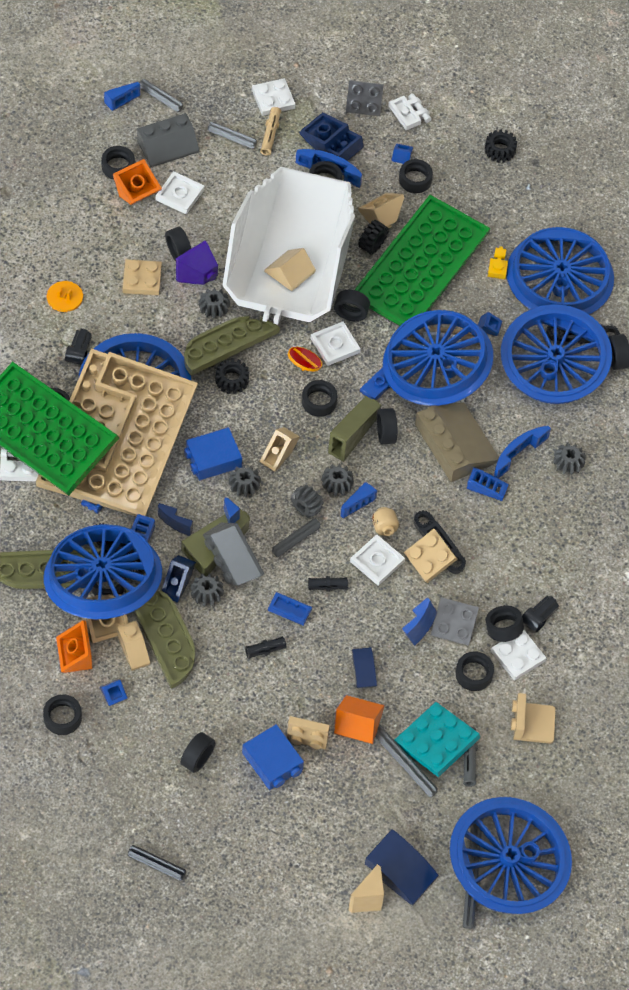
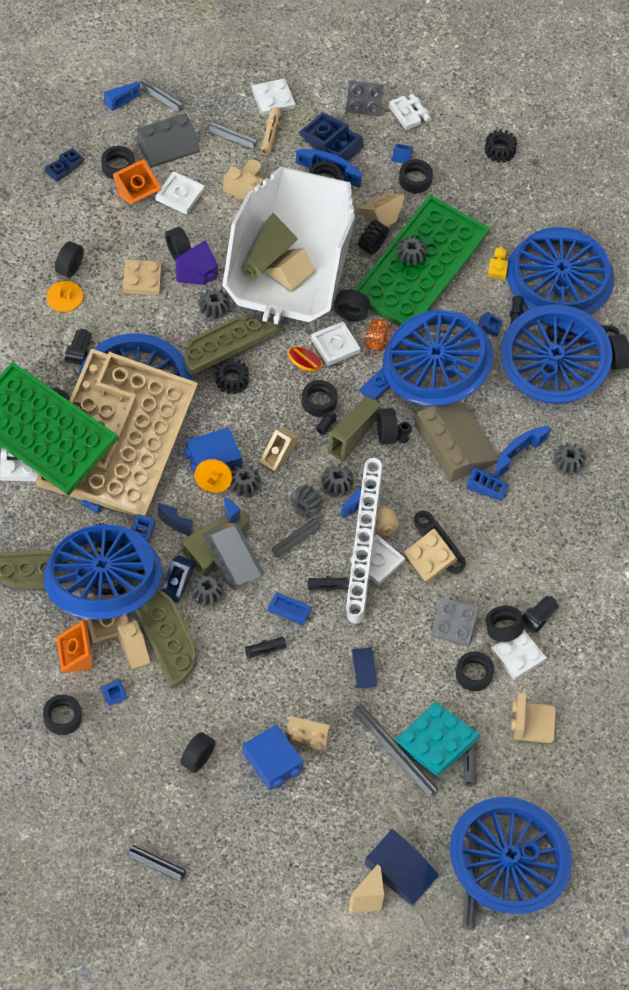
(65, 165): none -> dark blue slope
(69, 259): none -> black tyre
(213, 476): none -> light orange piece
(240, 182): none -> tan brick
(268, 246): none -> olive slope
(328, 419): none -> black pin
(358, 719): orange slope -> none
(364, 548): none -> white beam
(377, 334): none -> clear orange gear
(404, 430): none -> black pin
(411, 250): none -> dark grey gear
(420, 625): blue slope -> none
(517, 307): none -> black pin

